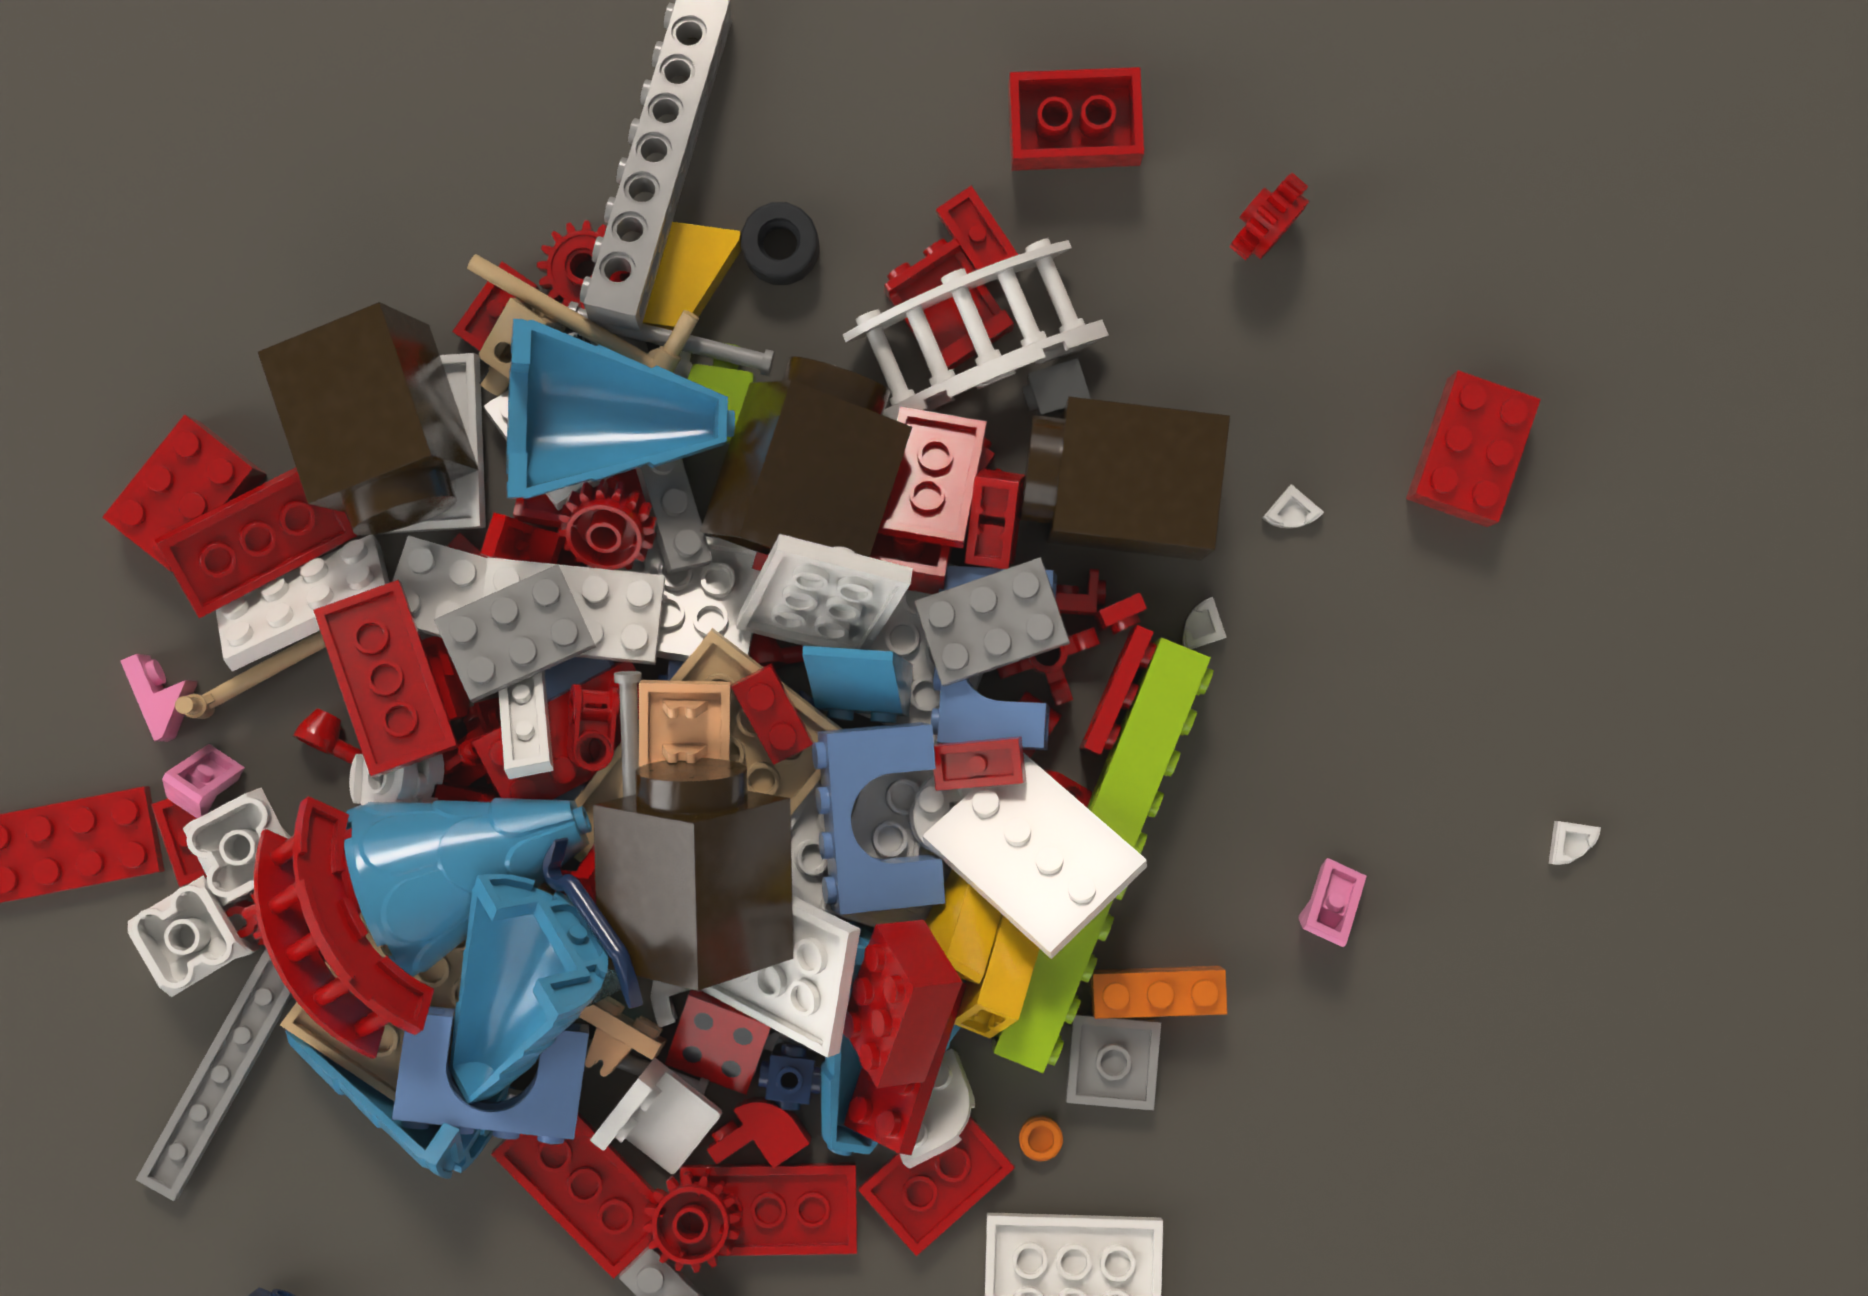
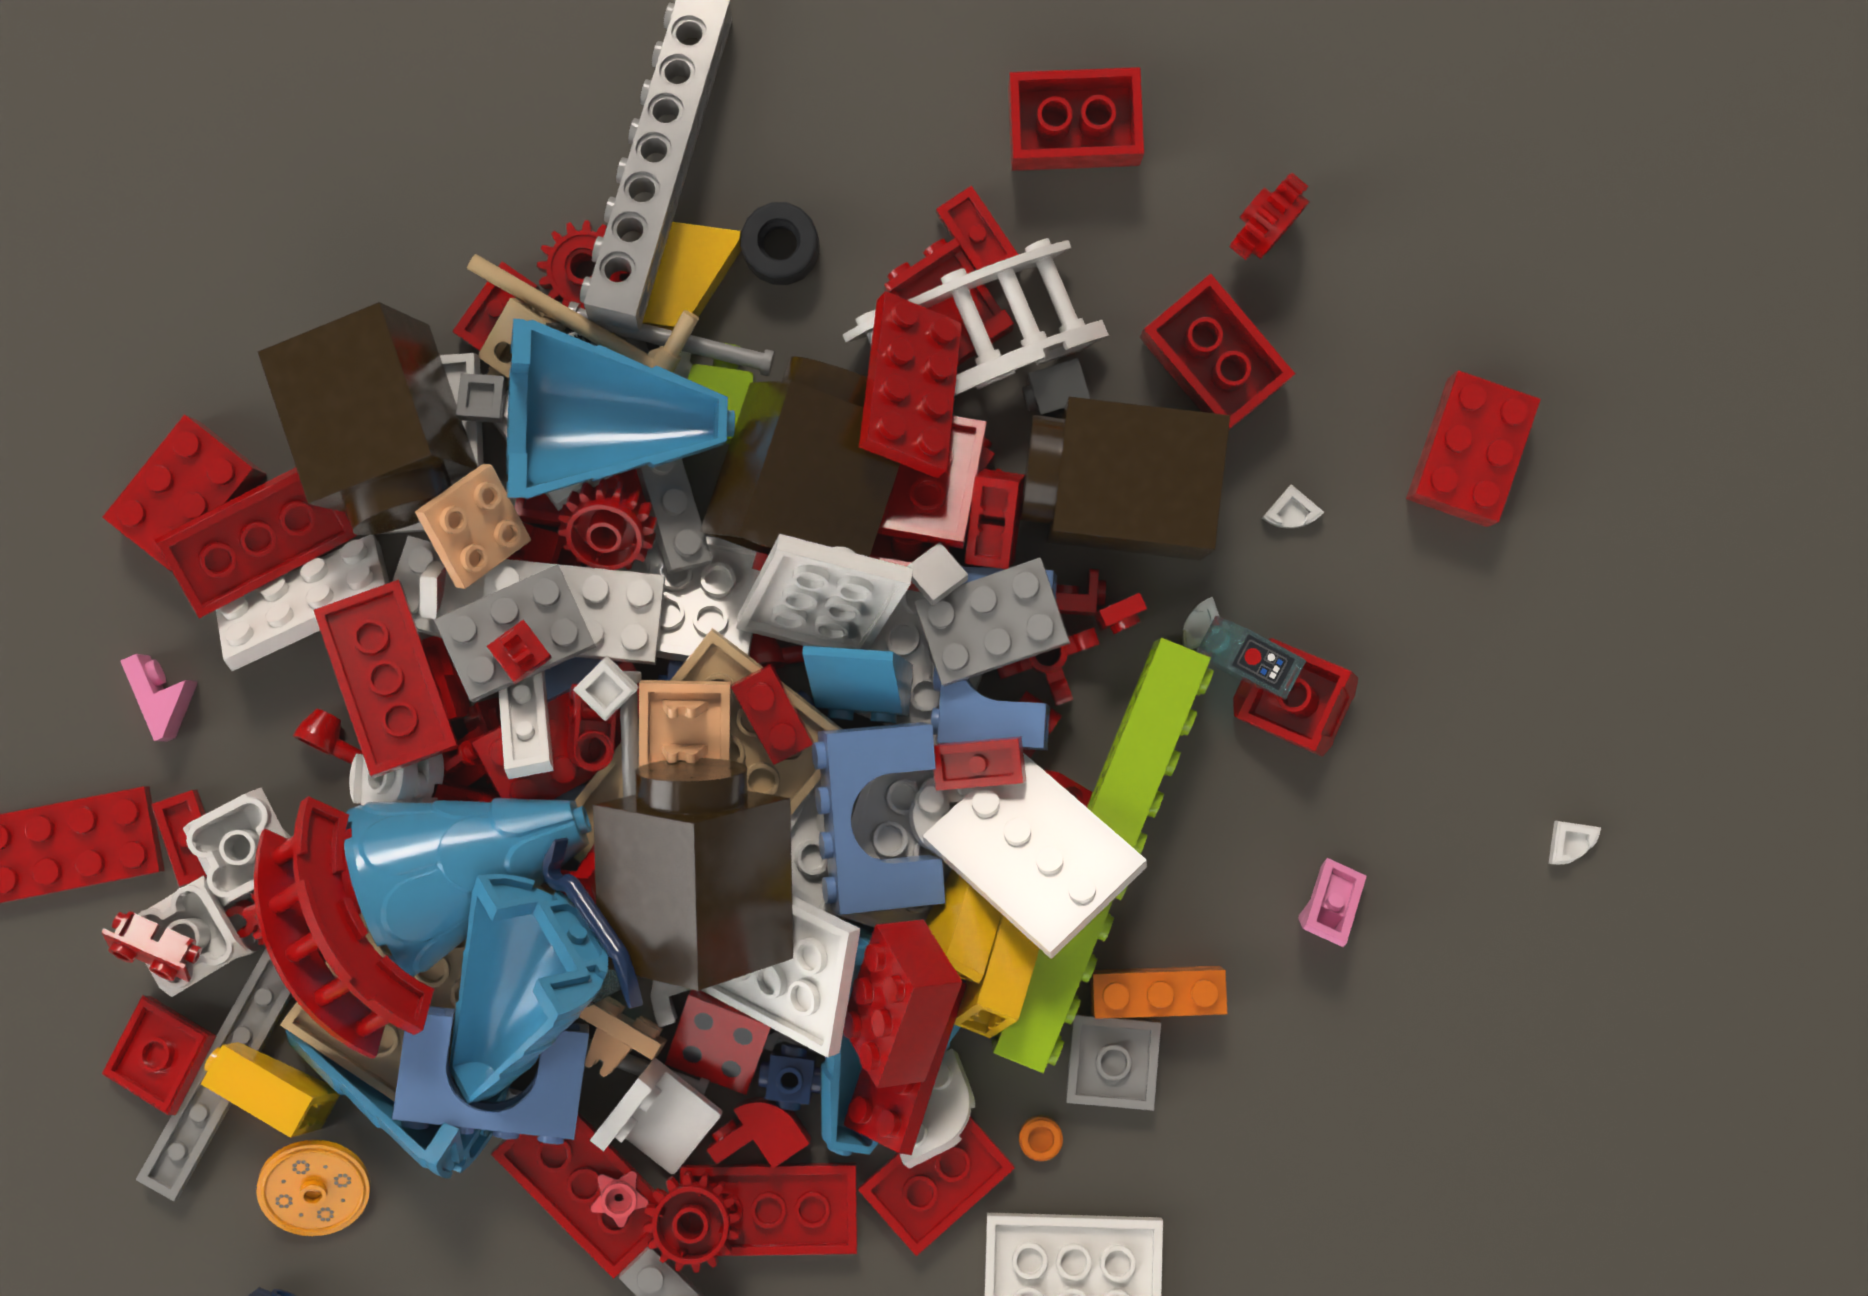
(159, 1055): none -> red tile
(165, 957): none -> hinge
(200, 779): bright pink slope -> none
(204, 705): tan bar -> none
(269, 1089): none -> yellow slope
(313, 1187): none -> light orange shield
(432, 590): none -> white tile
(473, 526): none -> light nougat plate
(481, 398): none -> light grey tile
(519, 651): none -> red tile
(606, 688): none -> white tile
(618, 1209): none -> coral plate
(910, 385): none -> red plate
(937, 574): none -> light grey tile
(1119, 691): red plate -> none
(1216, 352): none -> red brick
(1251, 657): none -> slope
(1311, 710): none -> red slope

